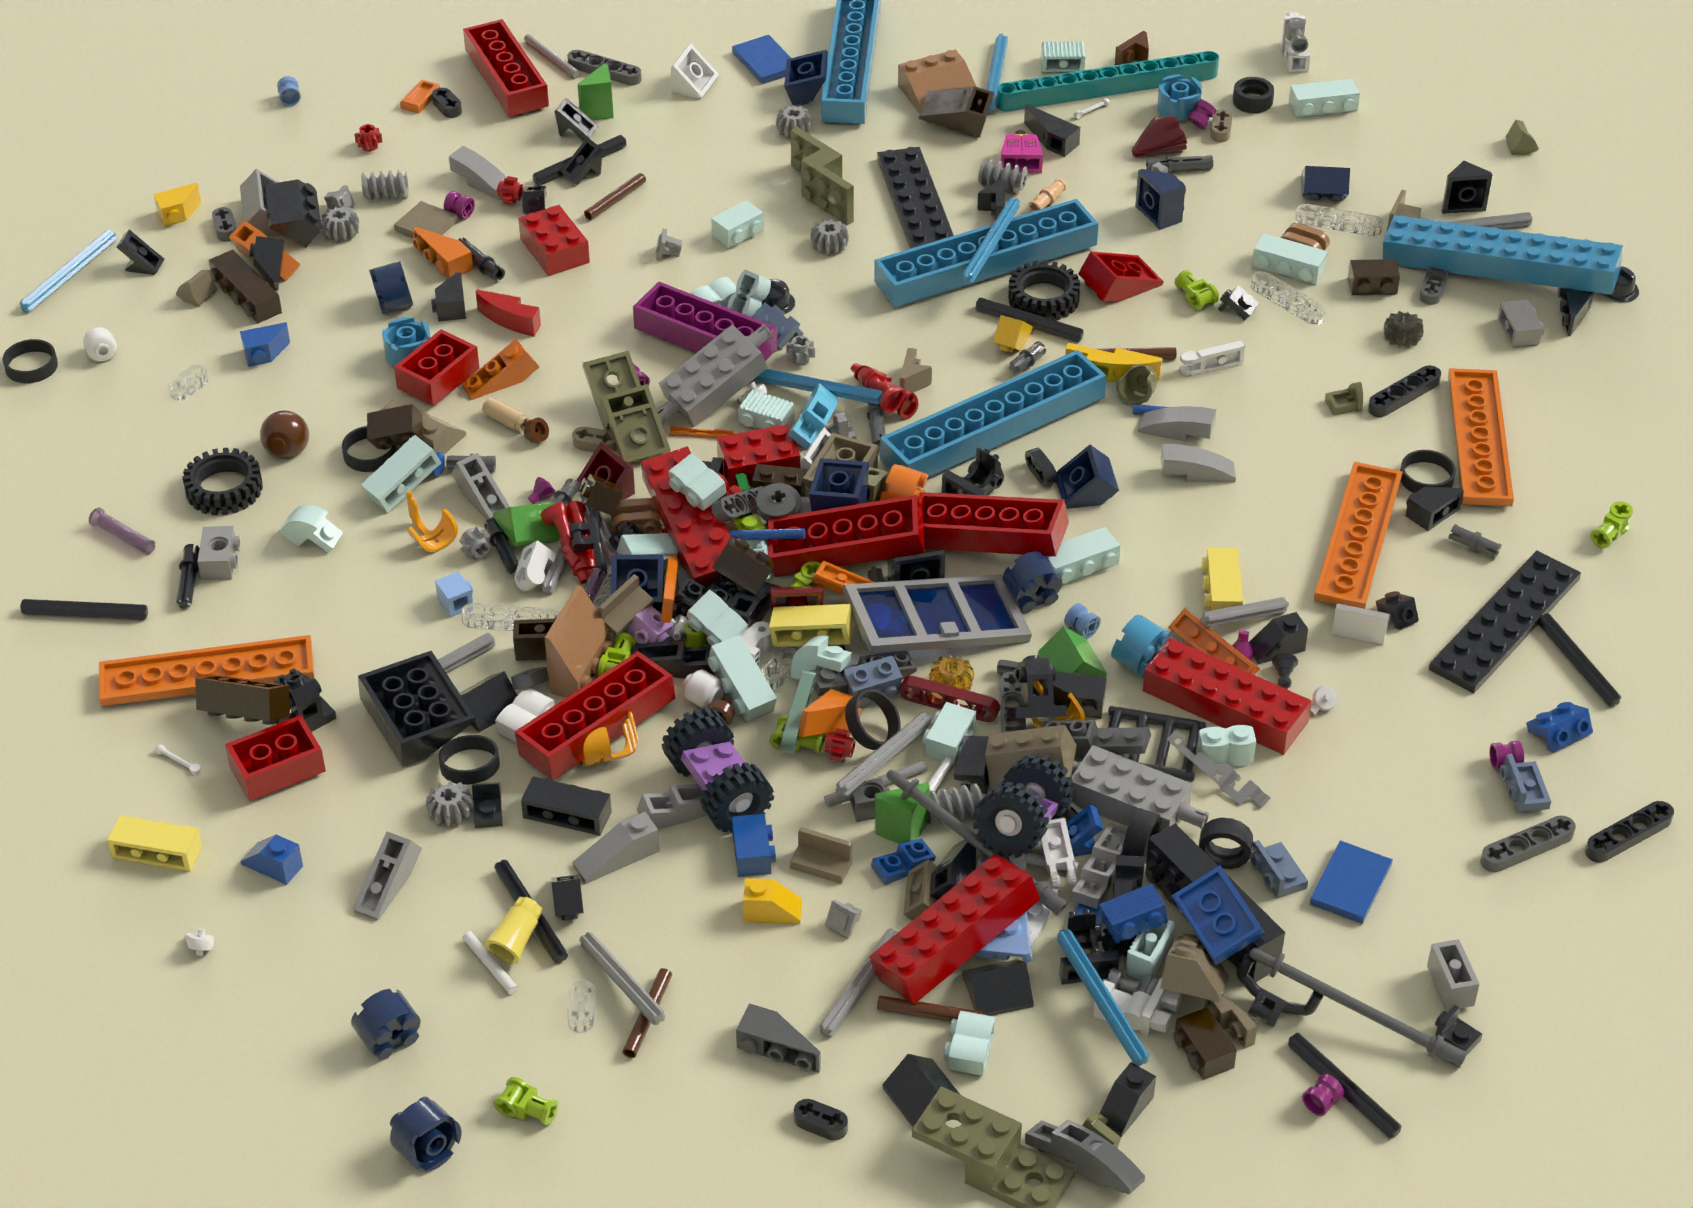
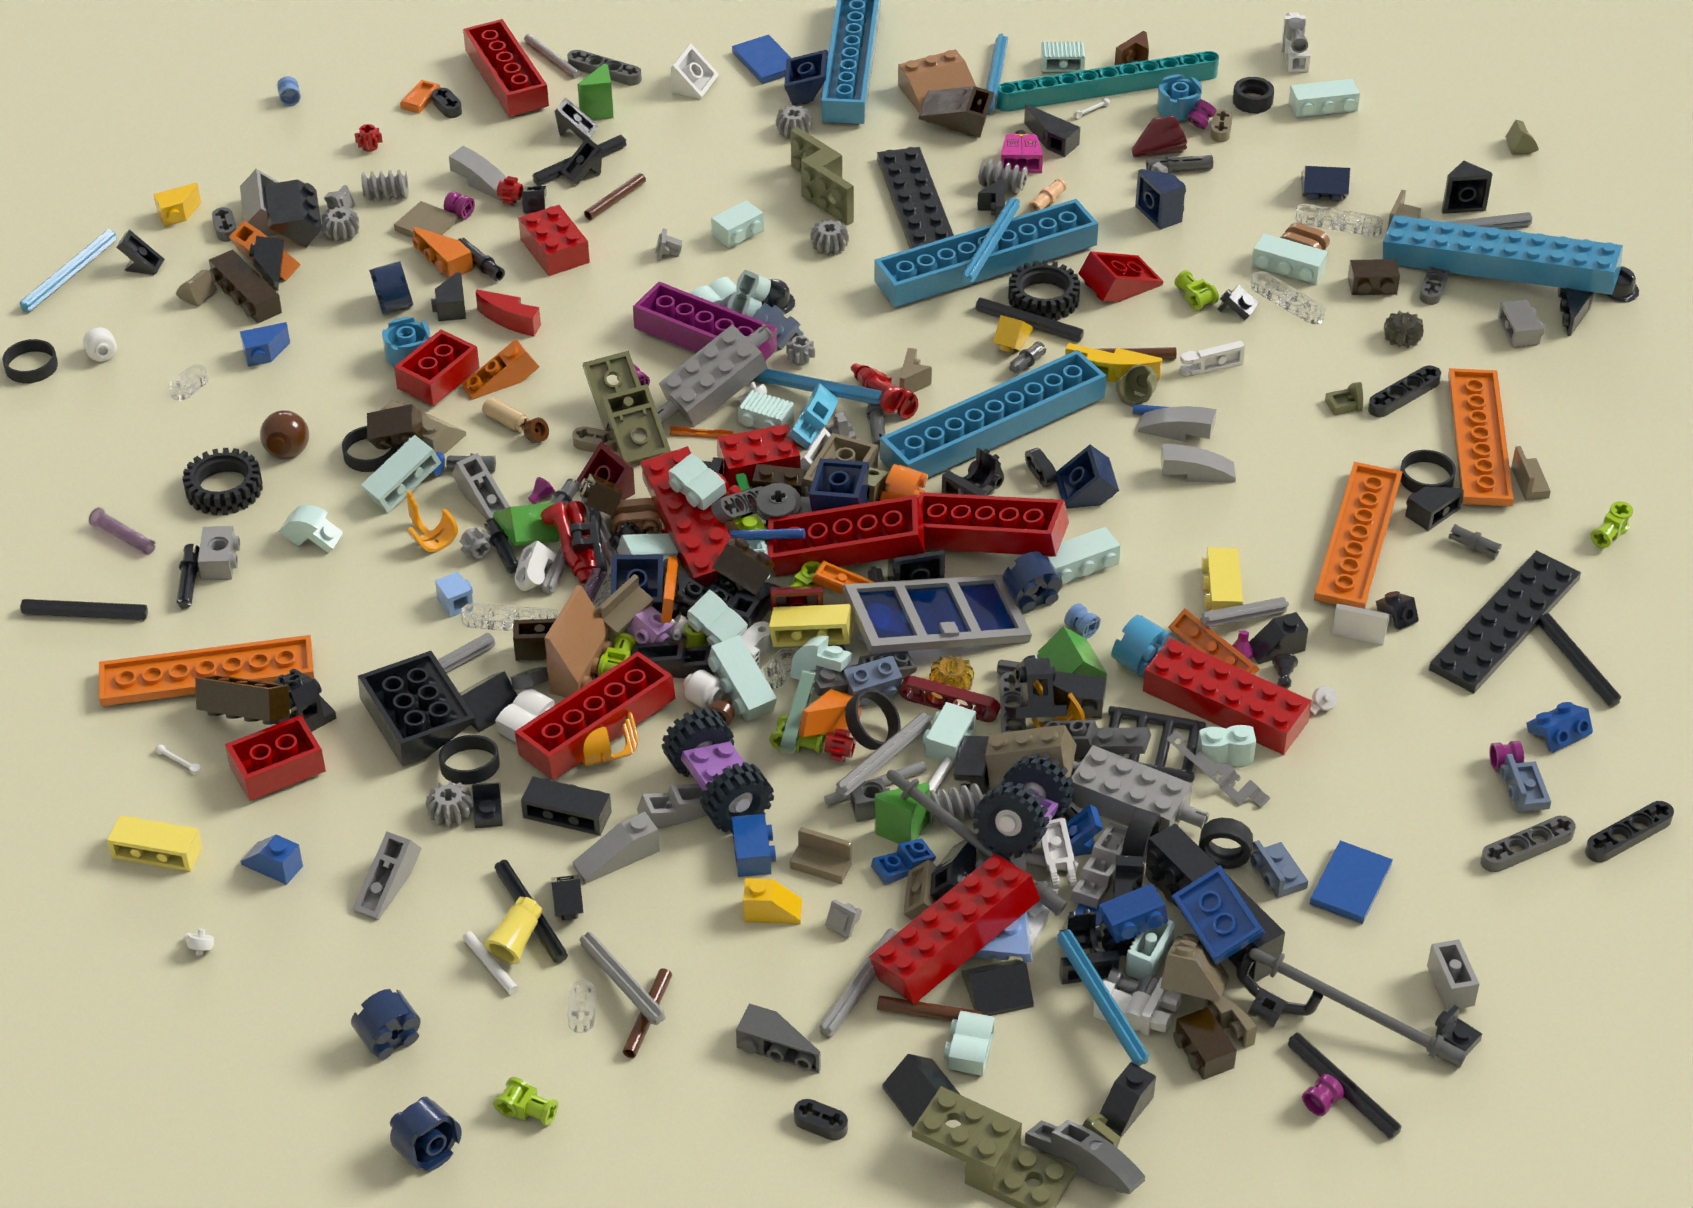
(1529, 476): none -> dark tan panel

